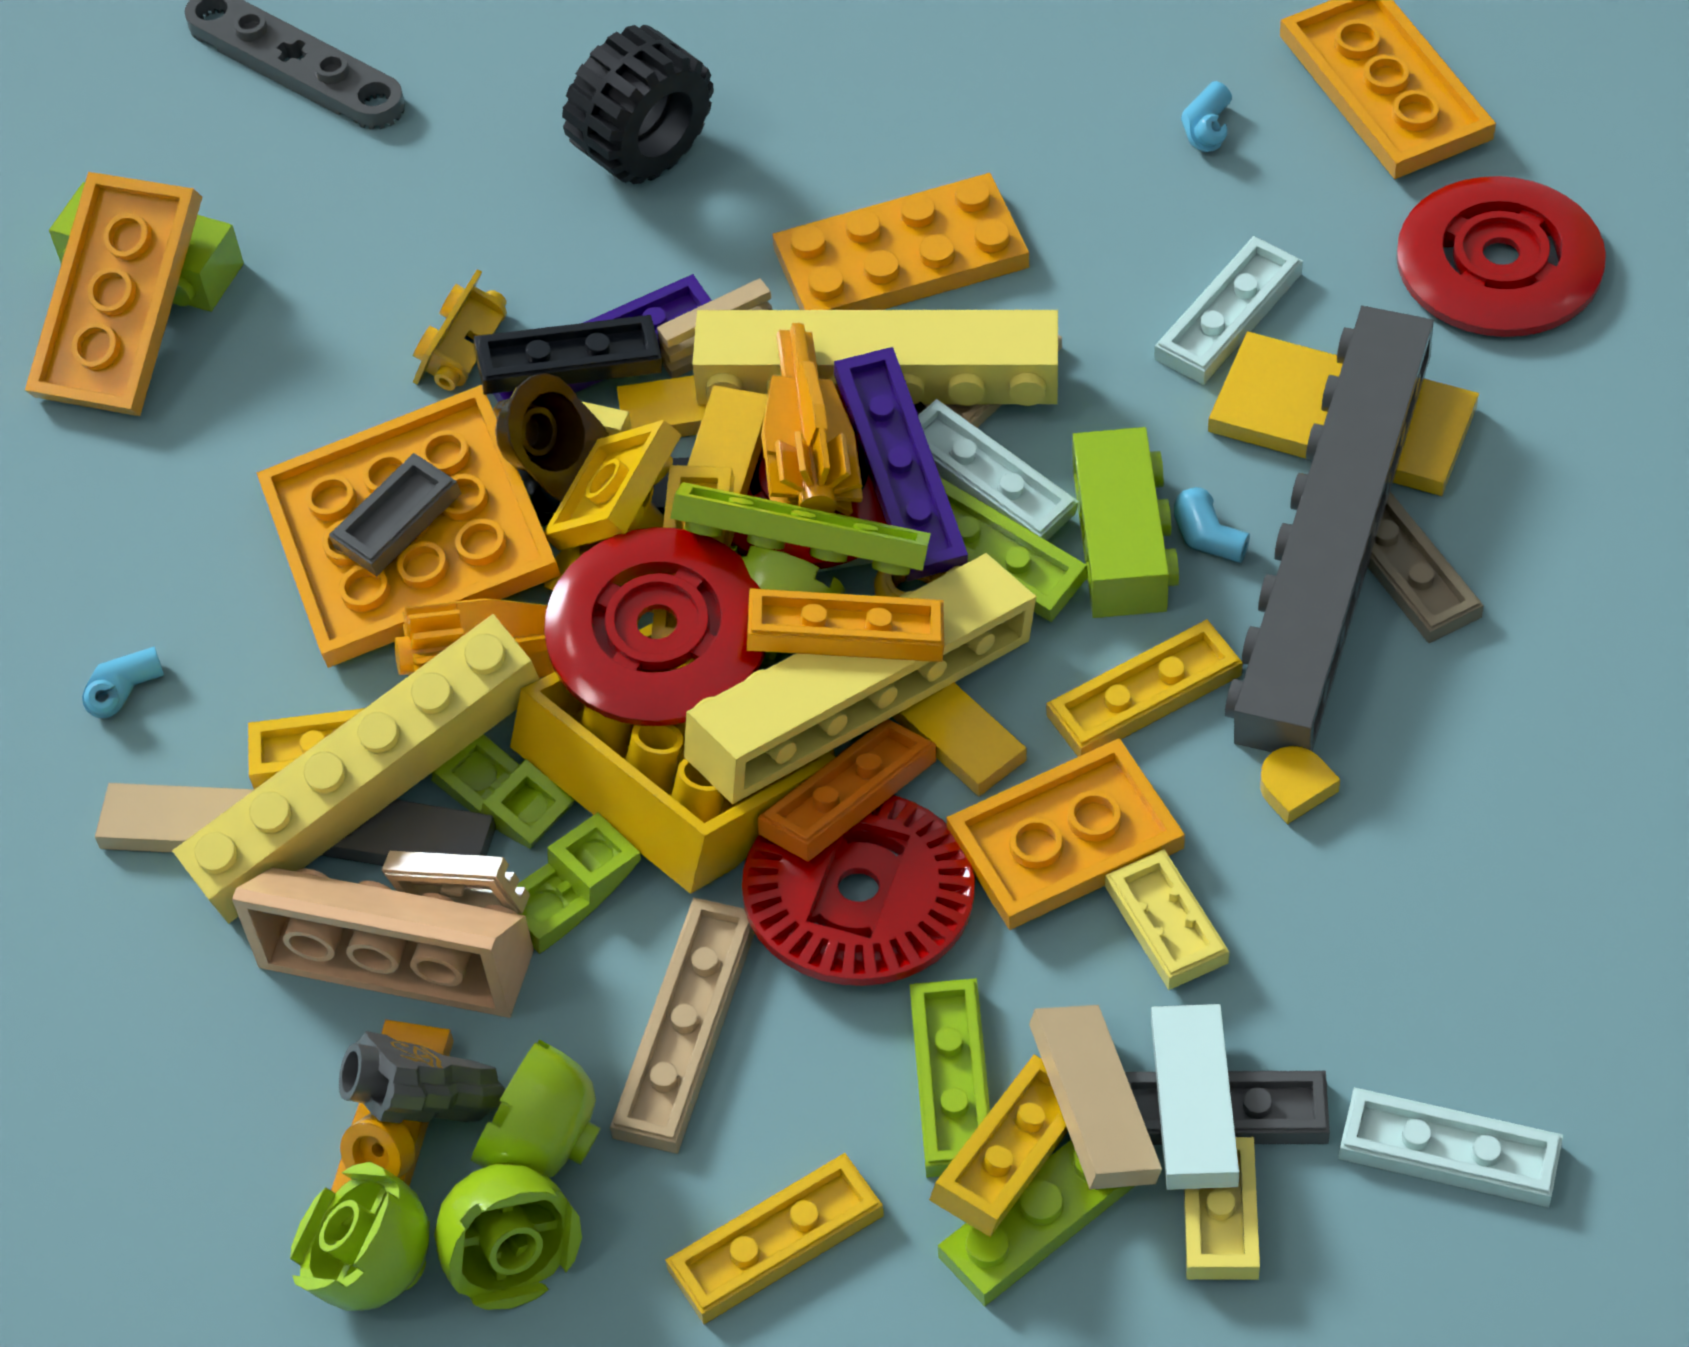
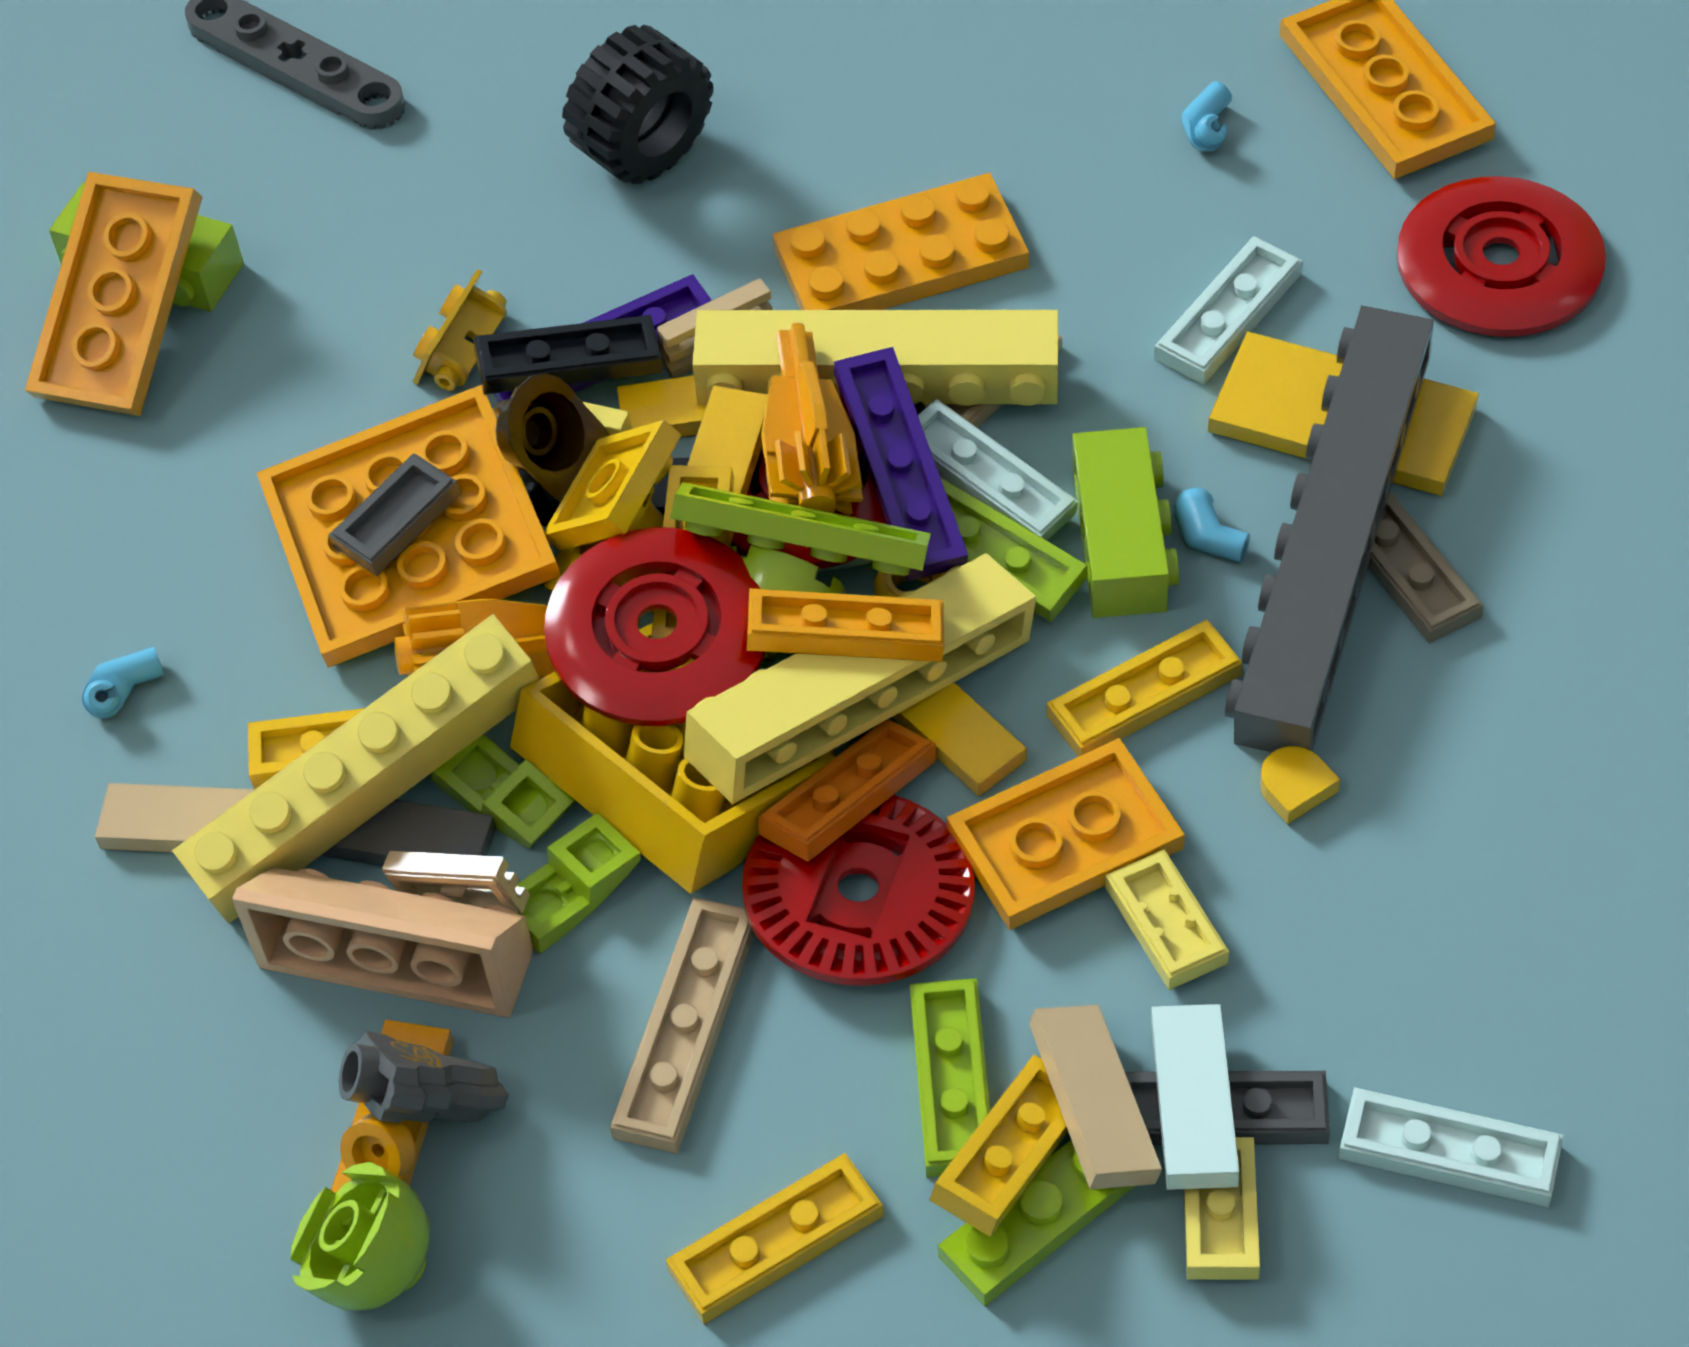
(505, 1235): lime cylinder -> none
(541, 1115): lime cylinder -> none

